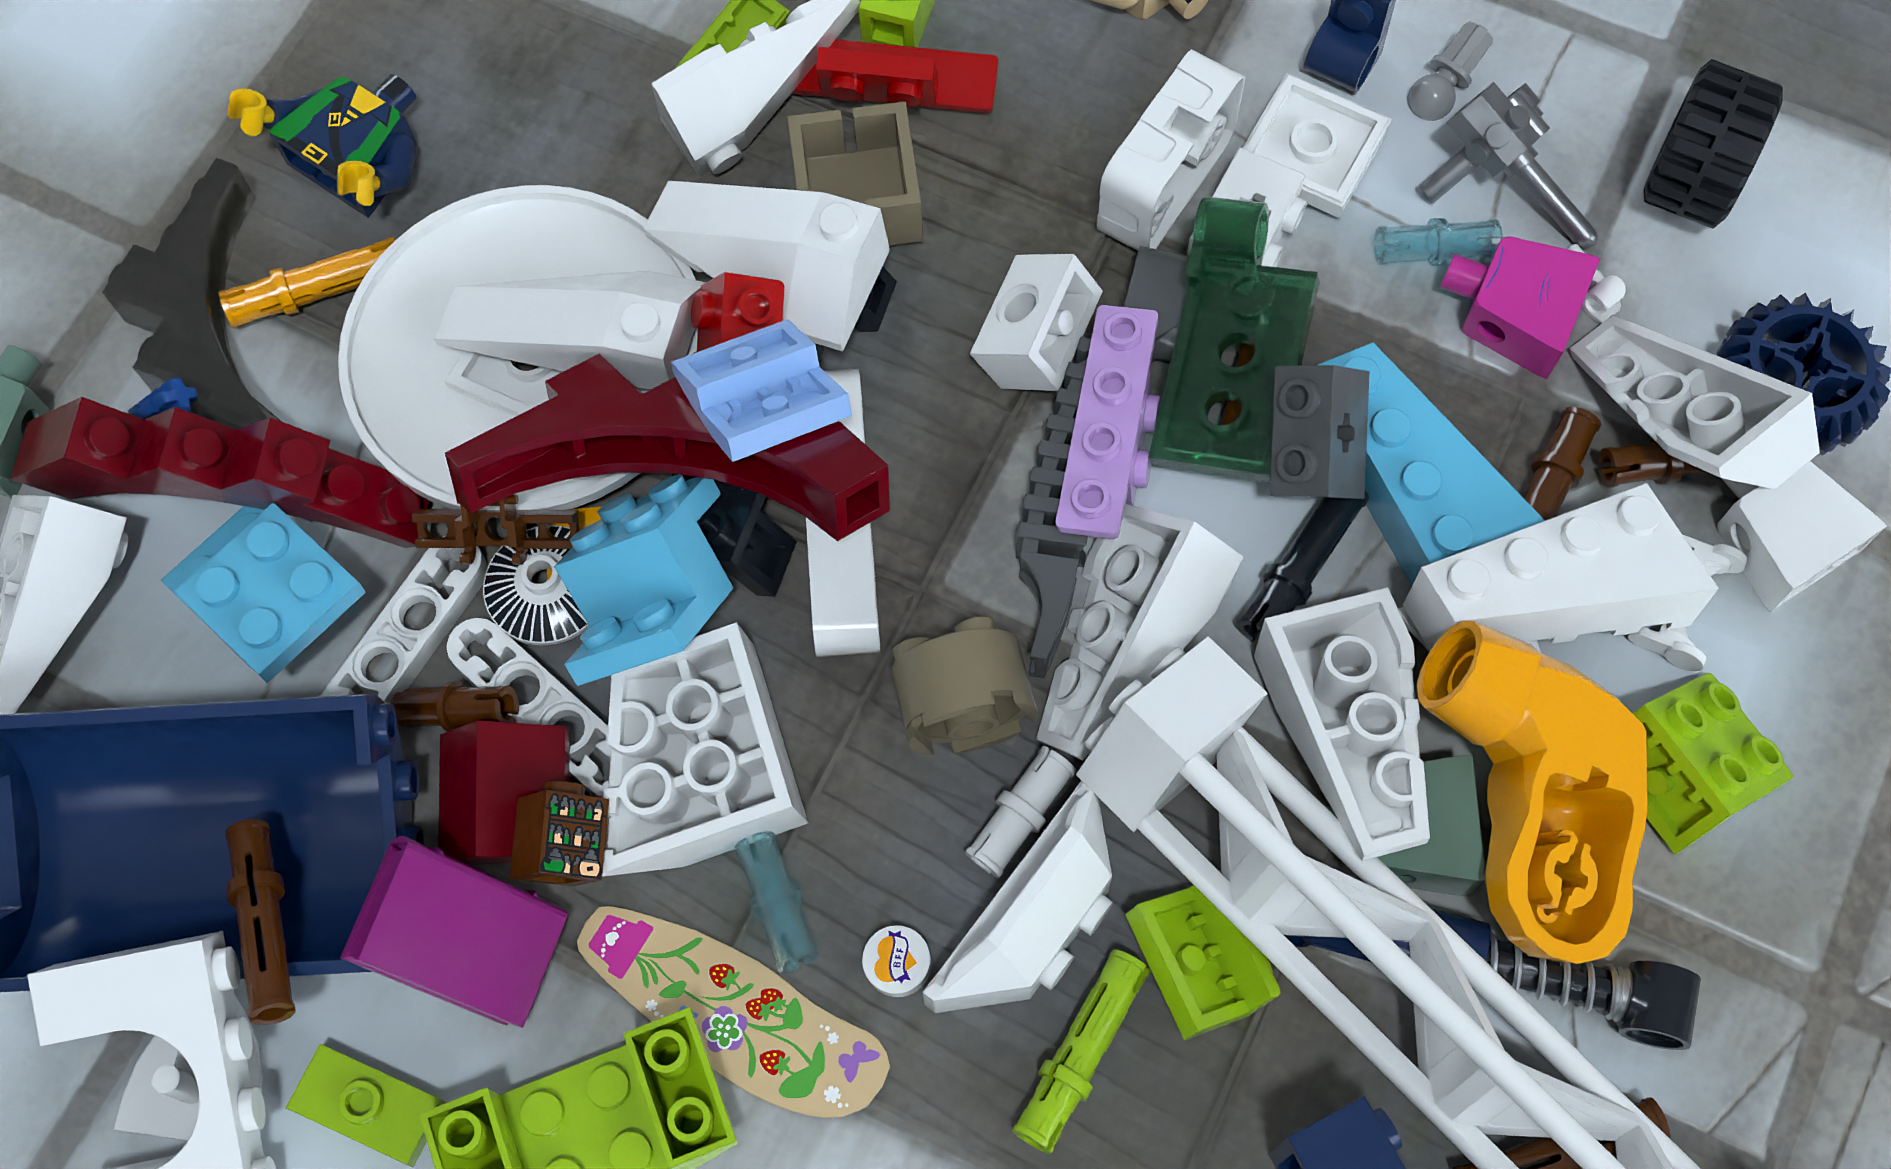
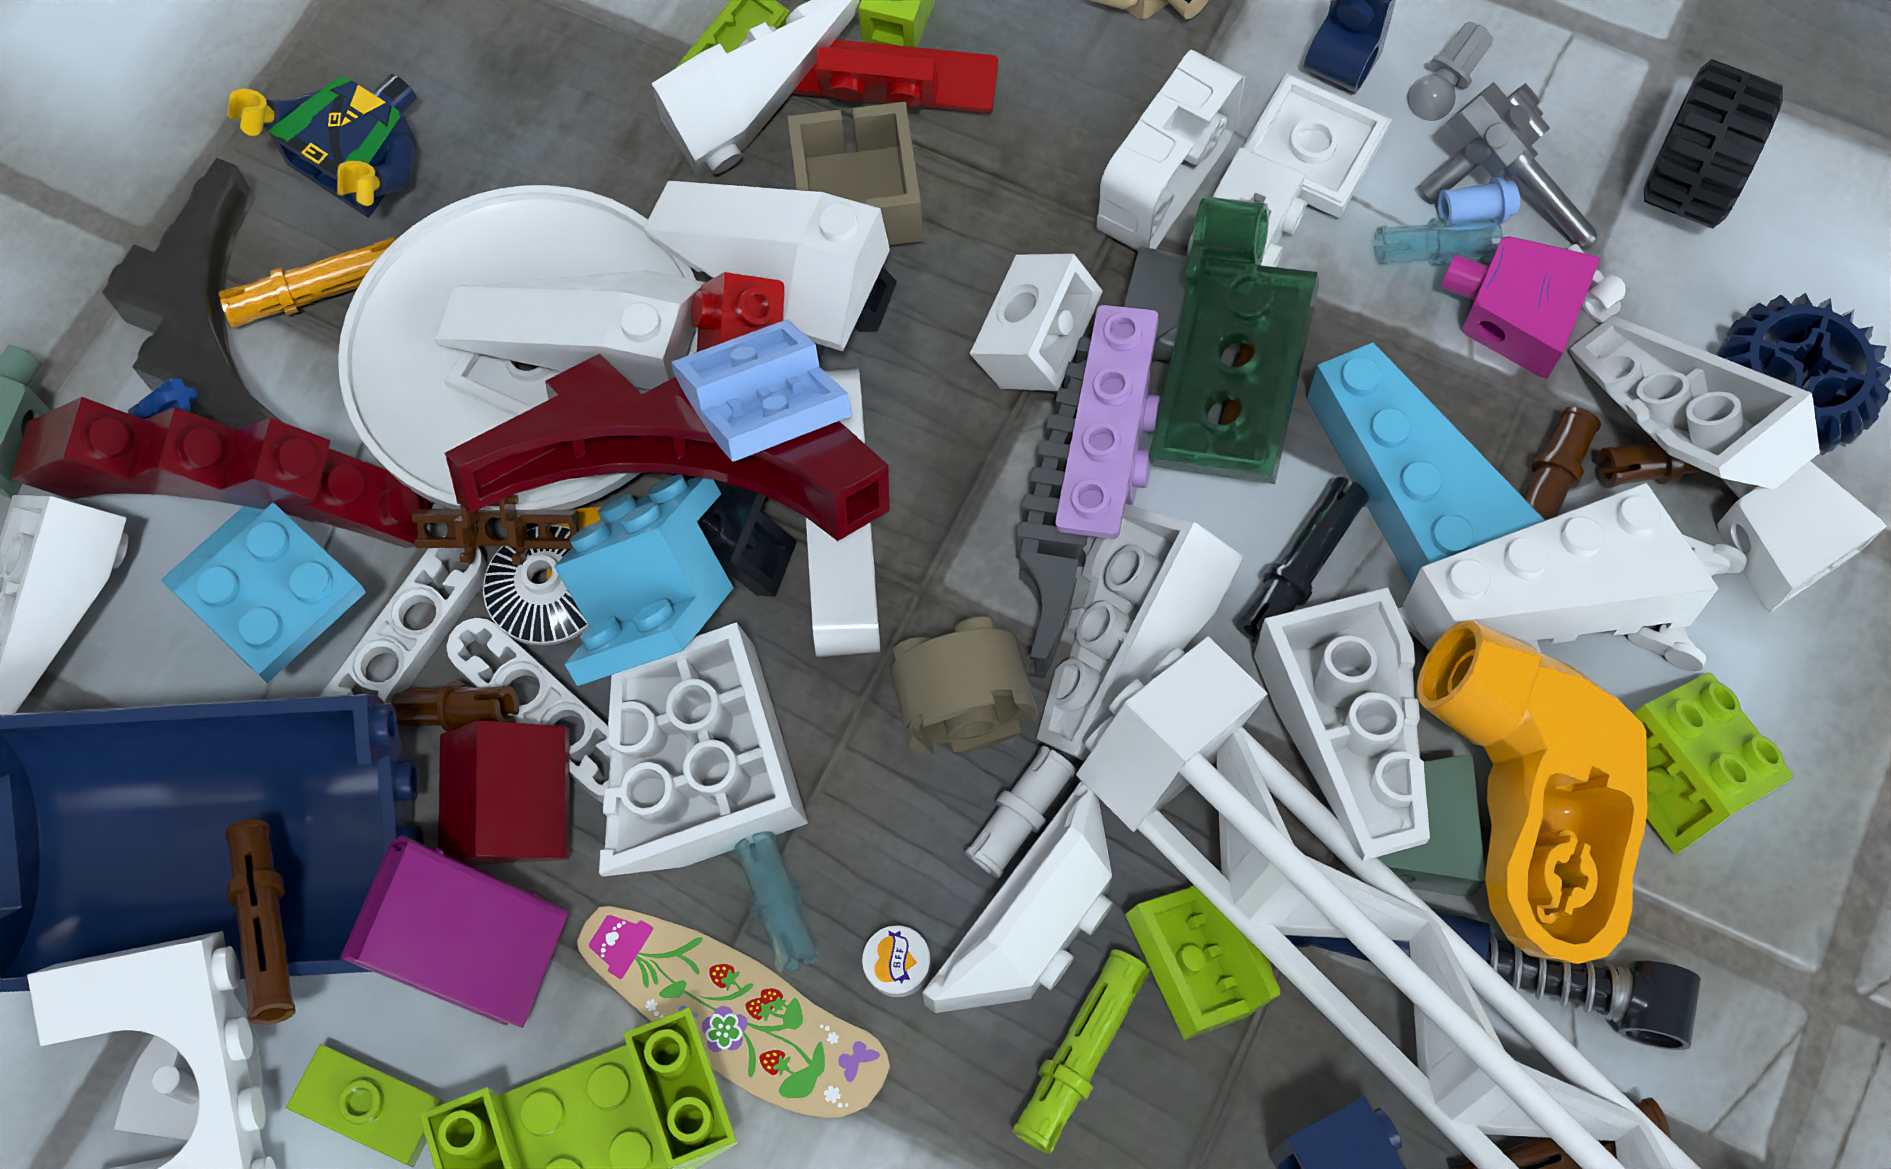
(559, 836): brick -> none
(1319, 432): dark grey brick -> none
(1481, 202): none -> light blue pin

